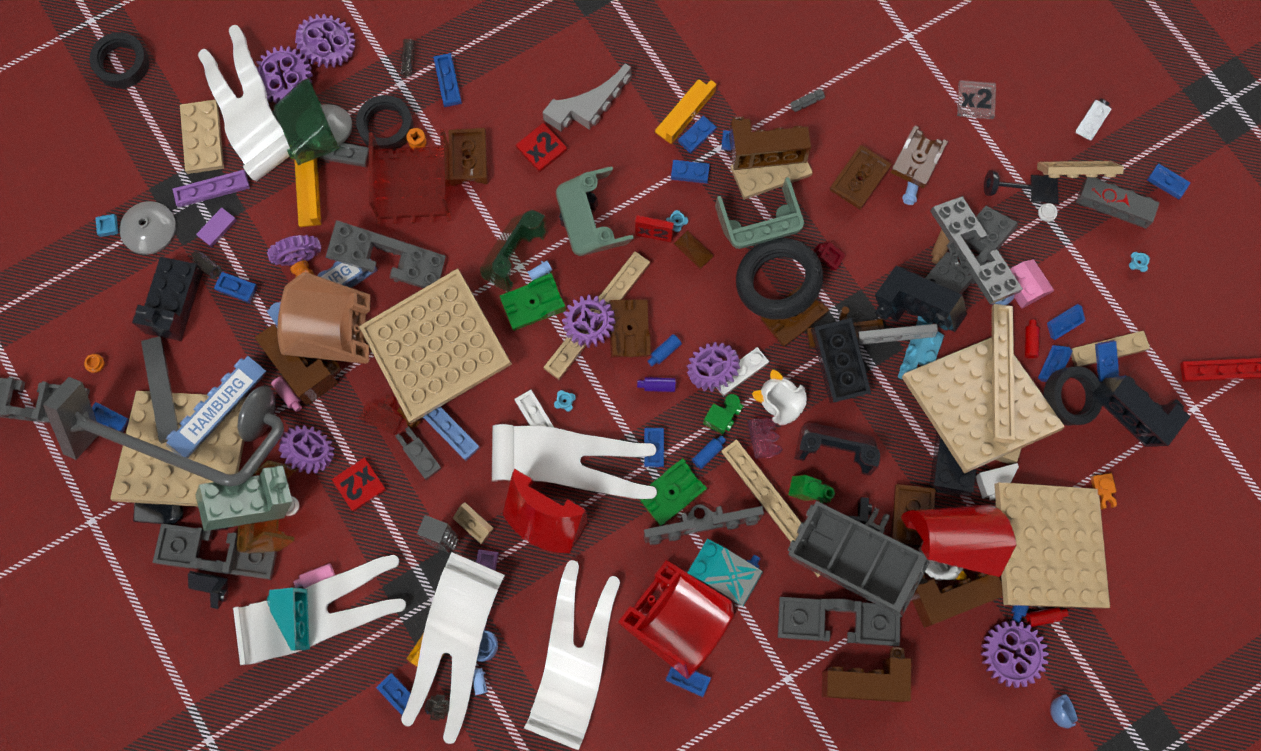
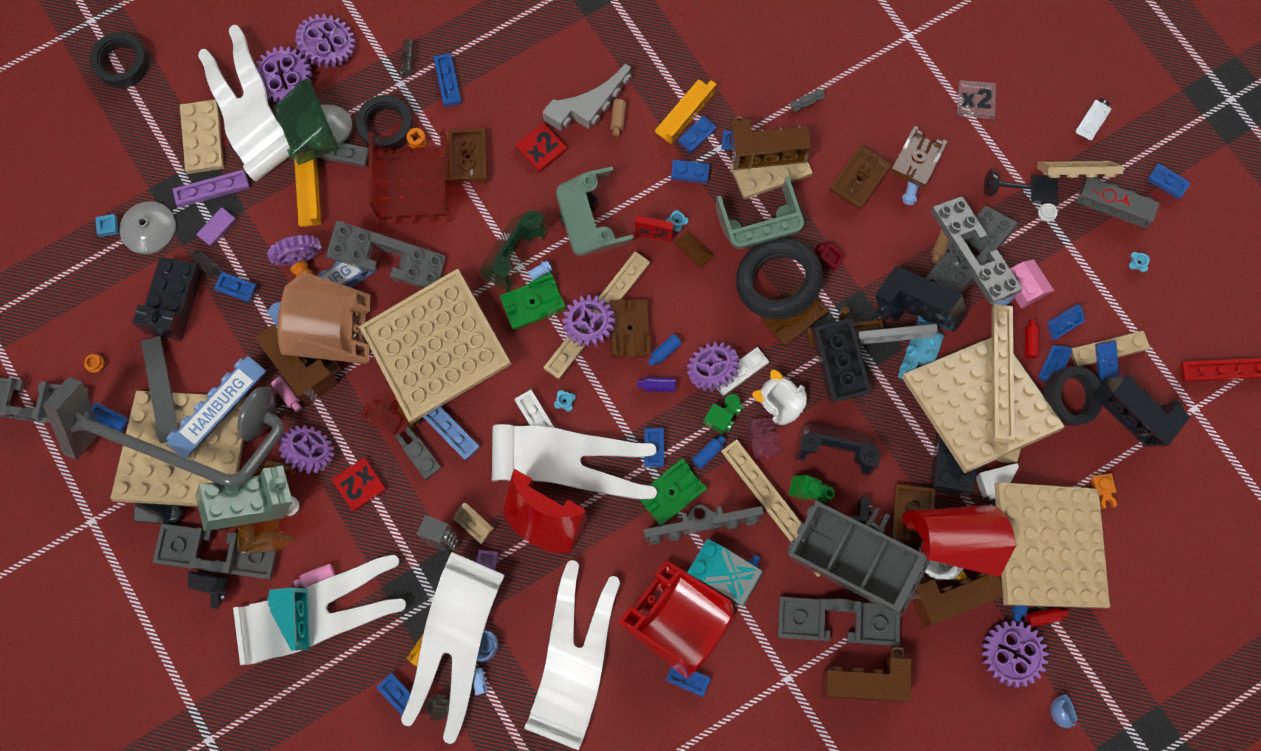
(618, 116): none -> medium nougat cylinder

